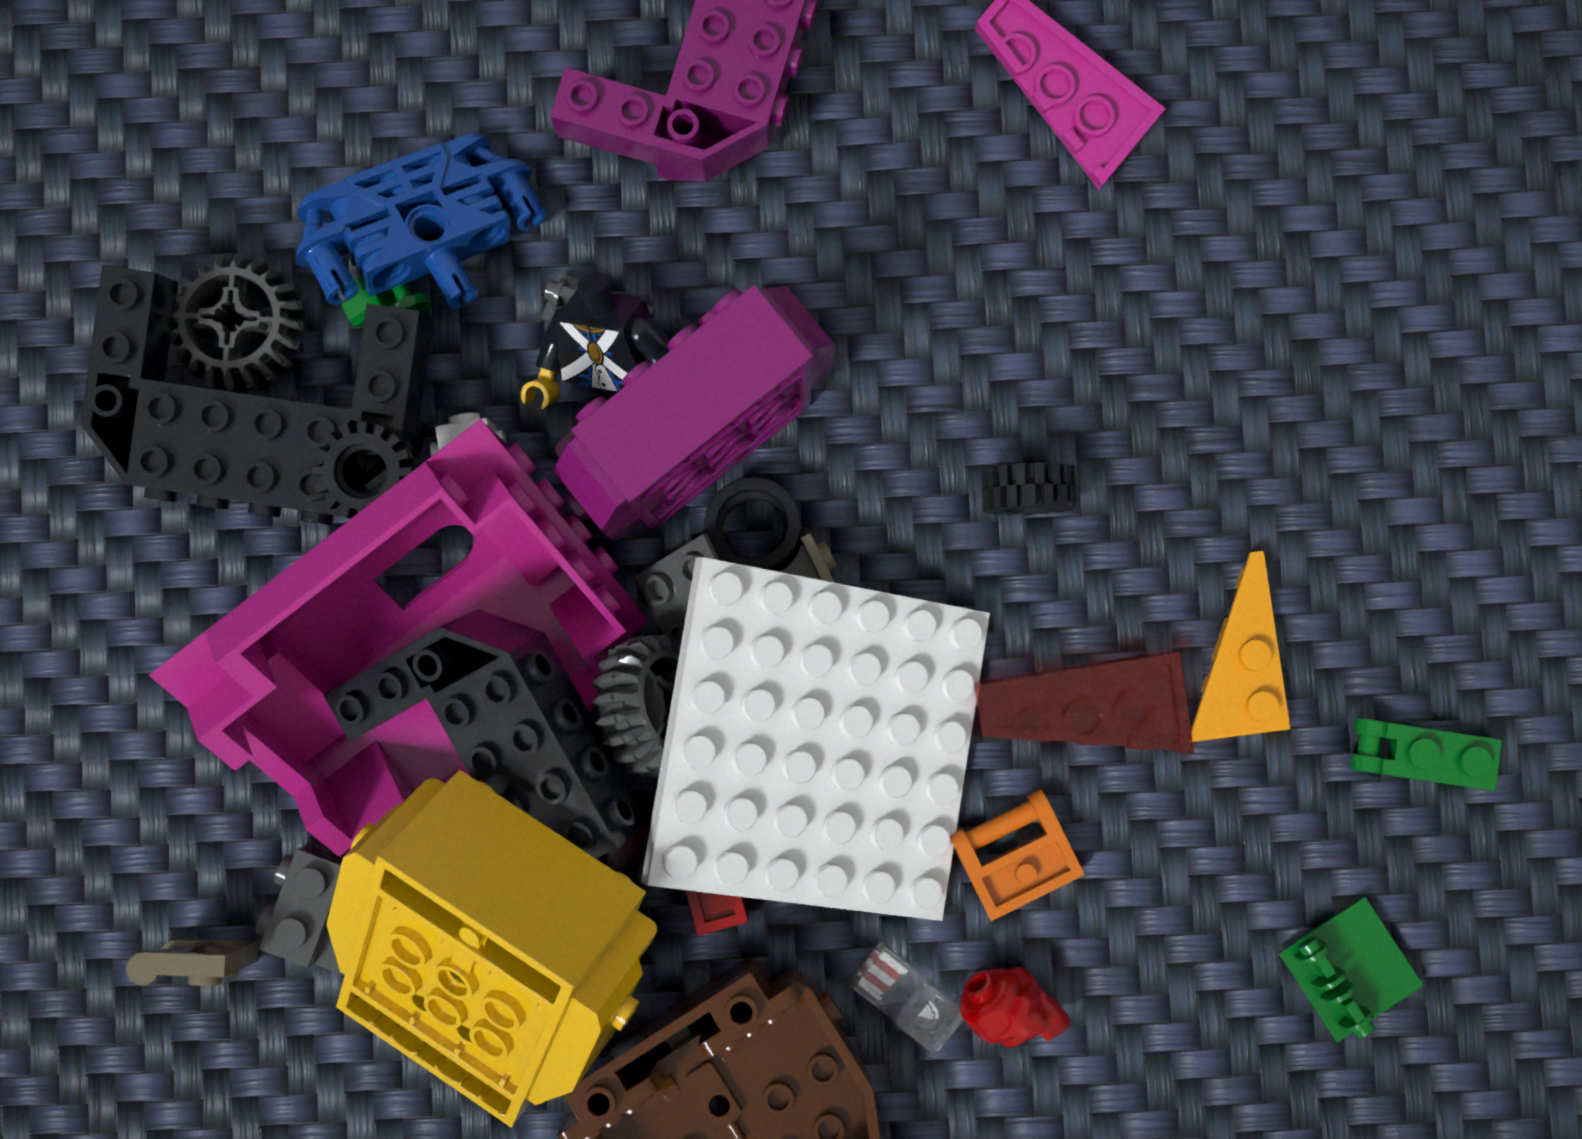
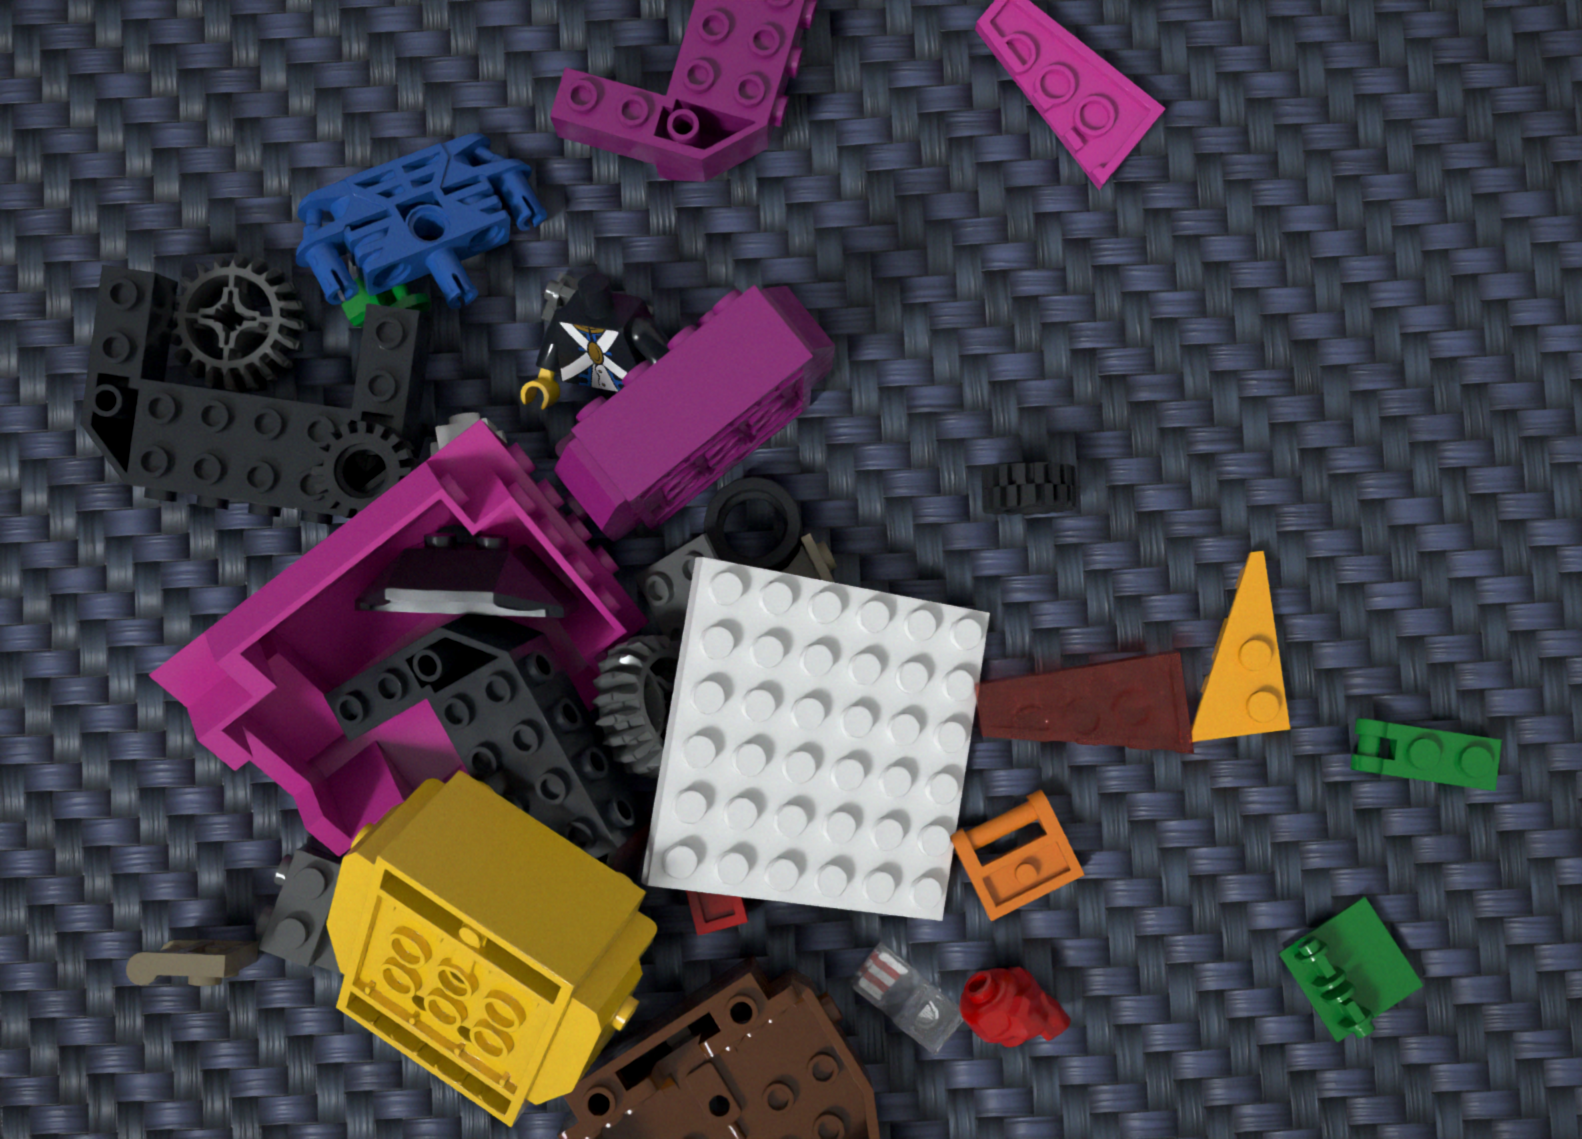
(469, 579): none -> black wedge

